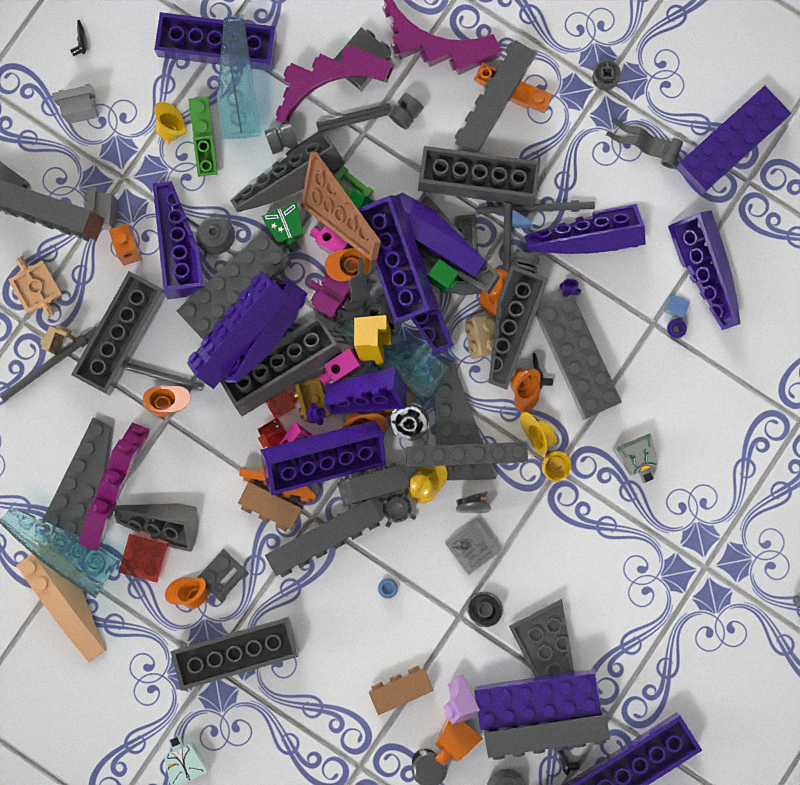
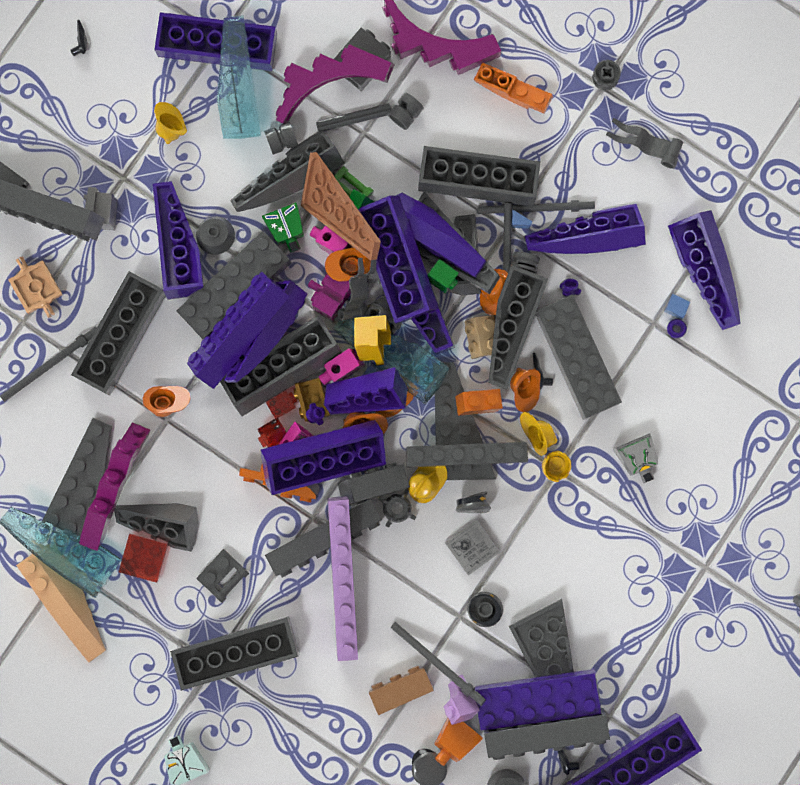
(53, 338): tan bracket -> none
(76, 103): light grey plate -> none
(125, 243): orange torso -> none
(164, 376): dark grey bar -> none
(187, 592): orange piece -> none
(203, 136): bright green slope -> none
(269, 507): medium nougat brick -> none
(342, 578): none -> lavender brick
(387, 588): medium blue plate -> none
(410, 422): dark grey cone -> none
(467, 688): none -> dark grey bar
(478, 402): none -> orange brick
(496, 97): dark grey brick -> none
(733, 140): dark purple brick -> none

